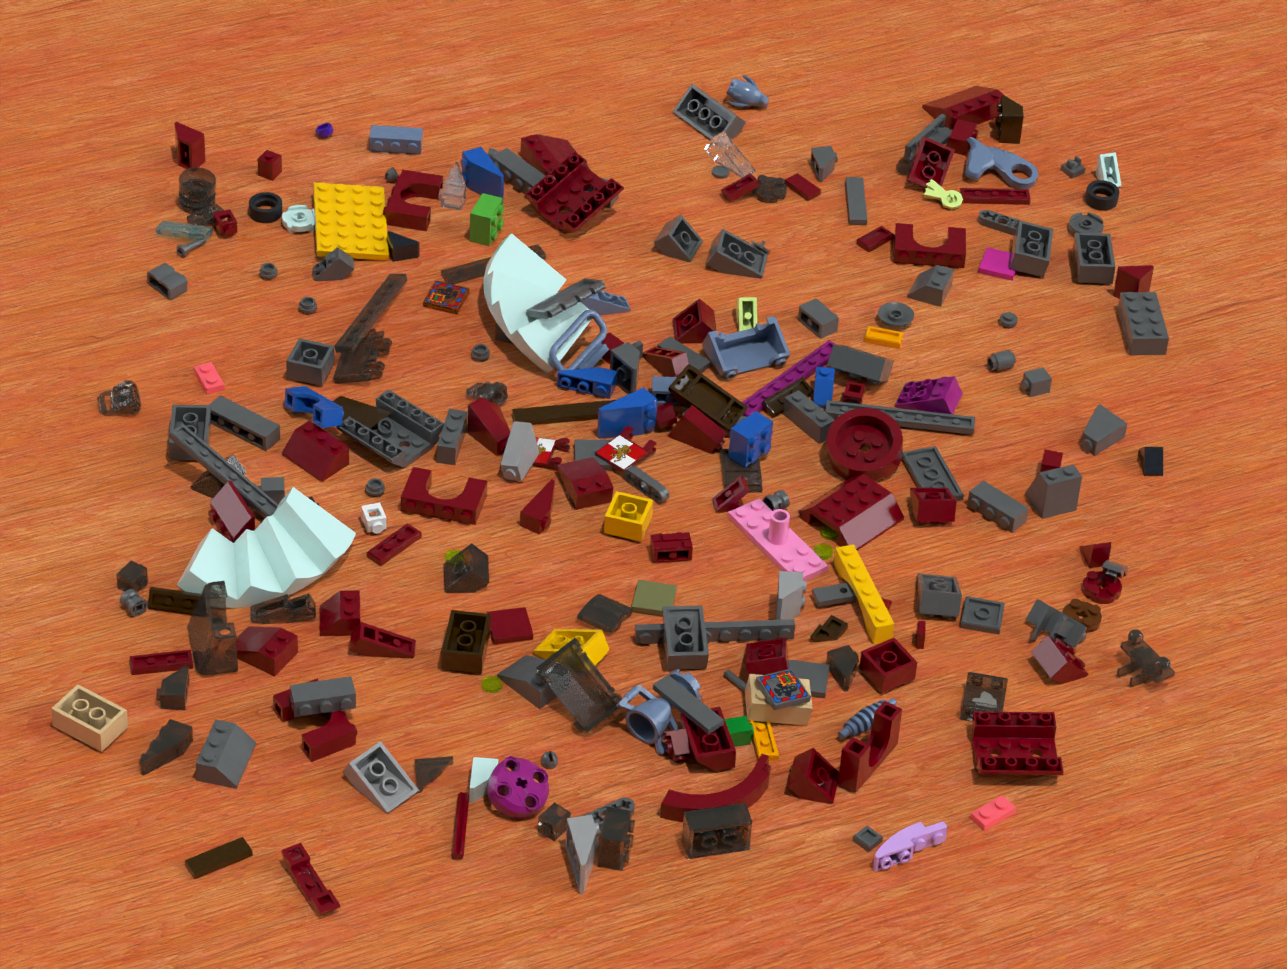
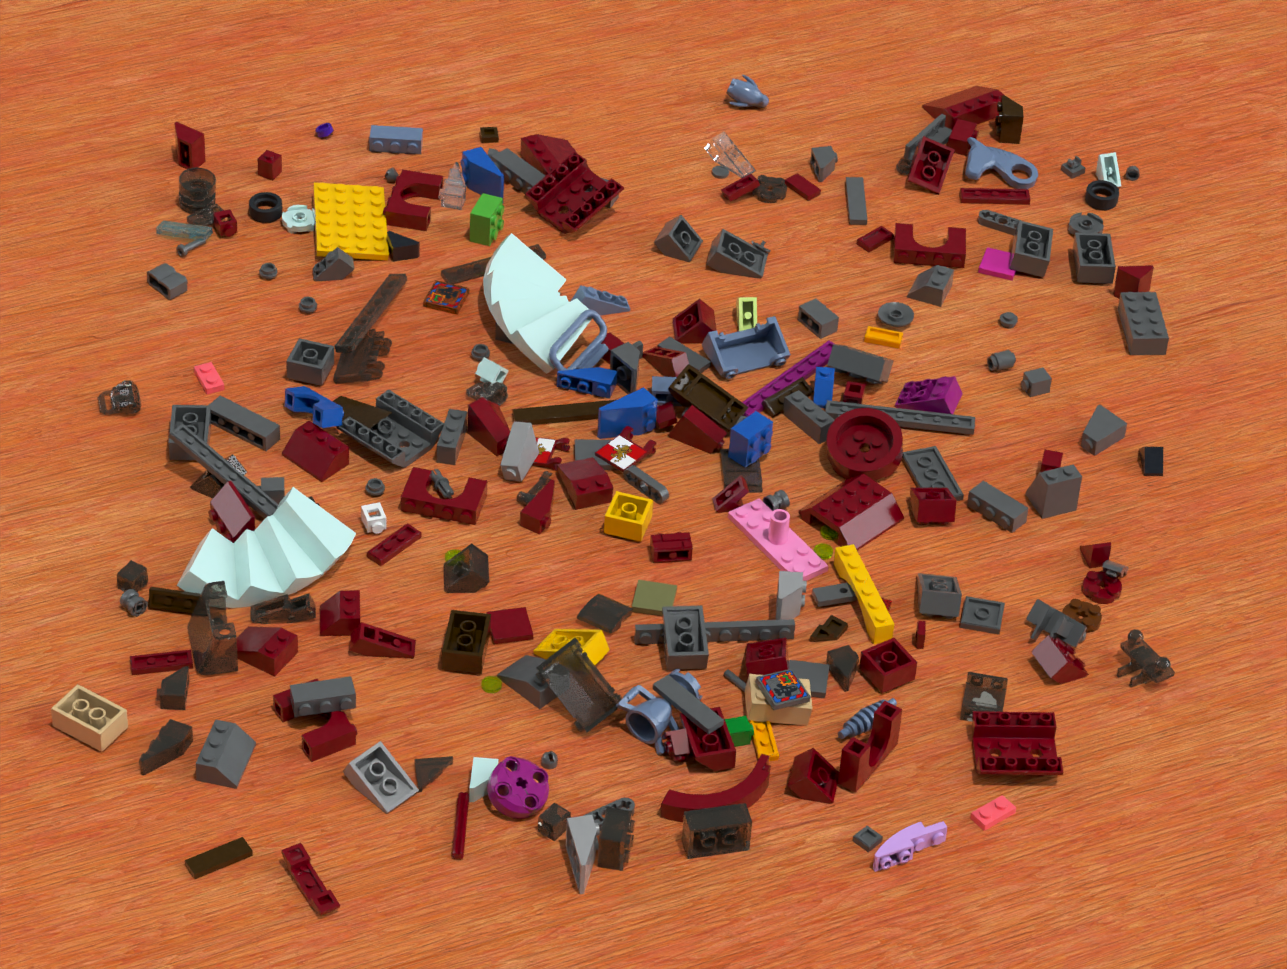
(442, 484): none -> dark grey axle
(489, 135): none -> dark brown tile
(491, 371): none -> light aqua brick
(525, 498): none -> clear smoke brick
(566, 298): dark grey hinge -> none
(708, 114): dark grey slope -> none
(950, 199): yellowish green piece -> none
(1132, 173): none -> dark grey hinge

